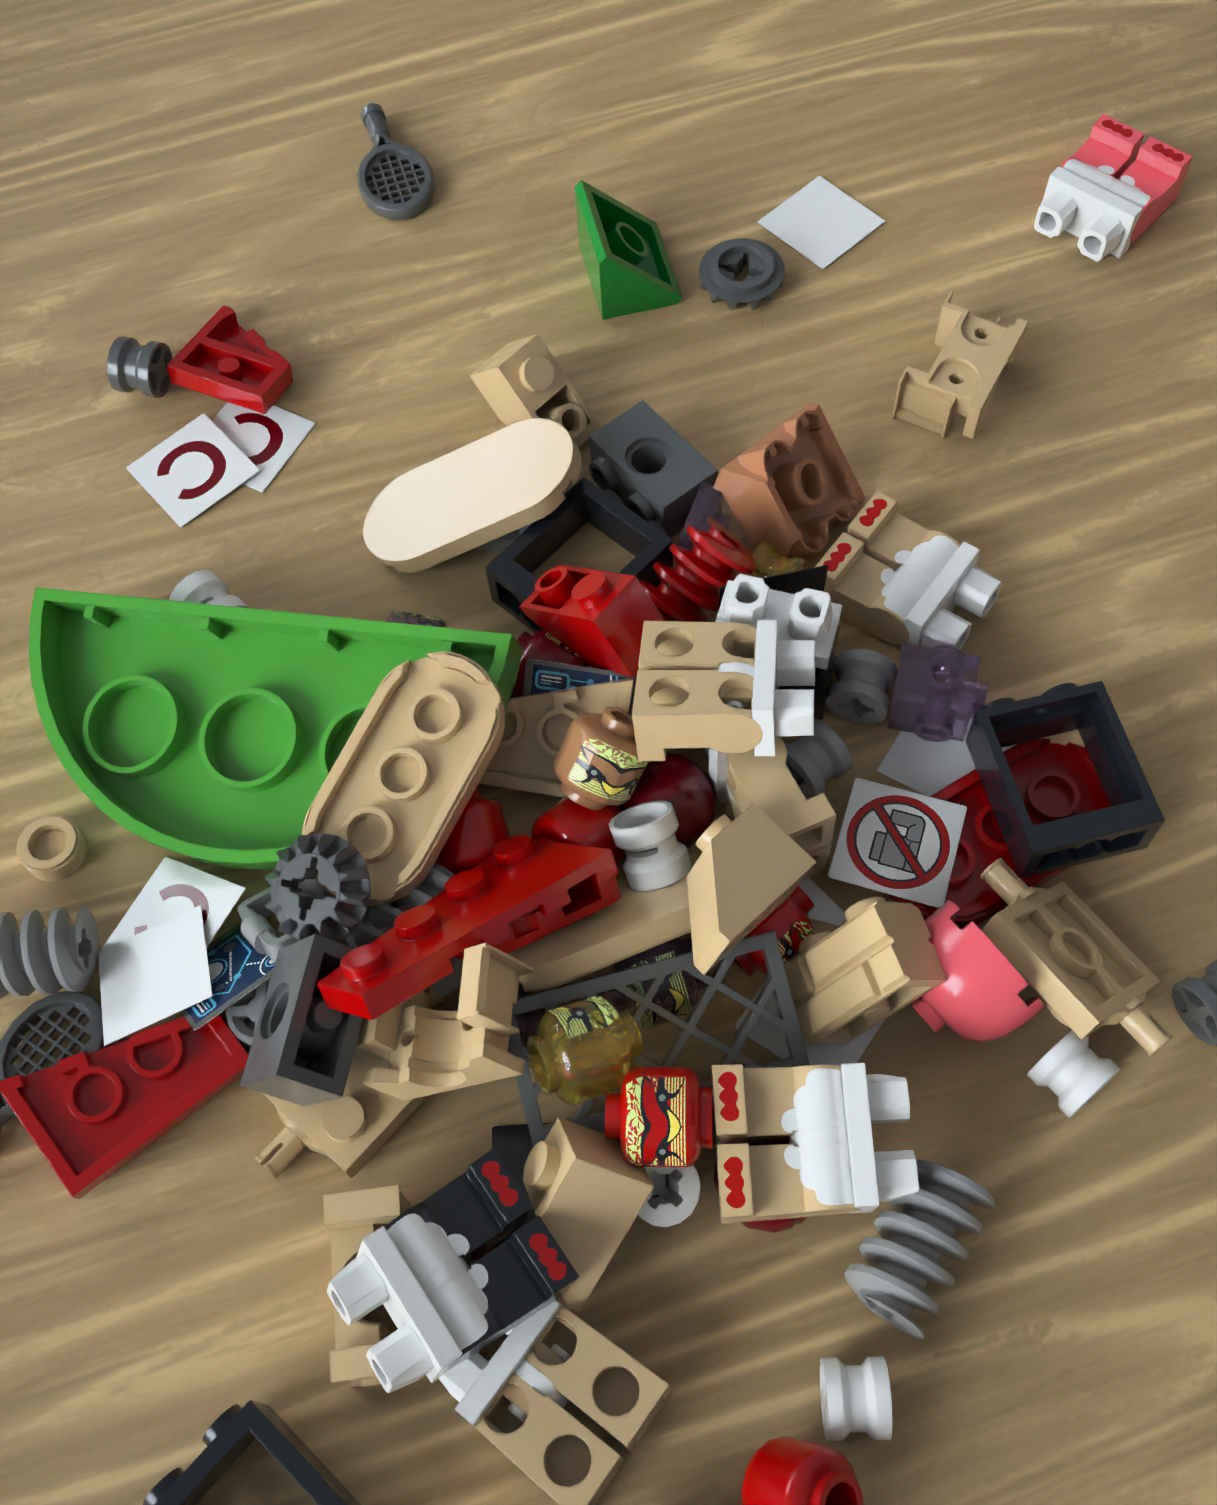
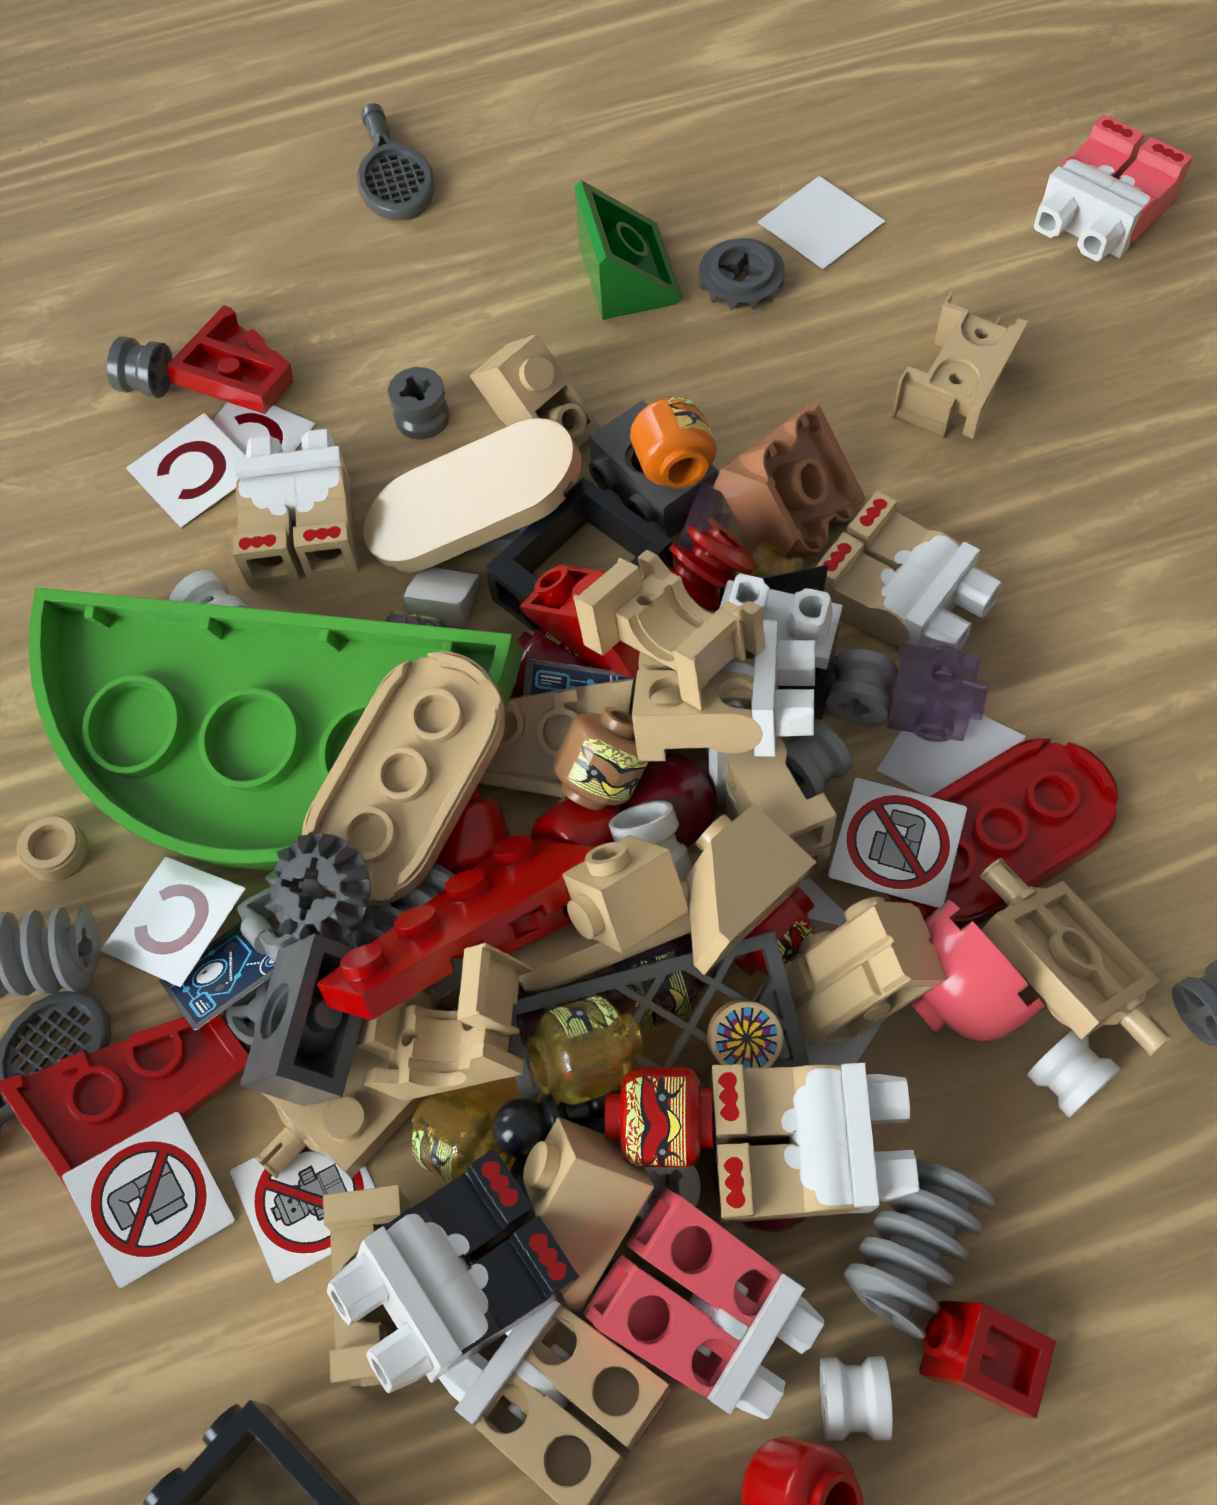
(148, 1199): none -> sticker
(153, 975): white sticker -> none
(289, 1209): none -> sticker
(292, 508): none -> hips
(415, 417): none -> dark grey wheel
(442, 595): none -> white slope
(455, 1131): none -> clear yellow head
(525, 1122): none -> black bar
(624, 893): none -> tan brick
(666, 623): none -> tan piece
(673, 442): none -> orange head
(724, 1327): none -> coral hips
(745, 1035): none -> tile
(987, 1355): none -> red bracket
(1078, 838): black window -> none

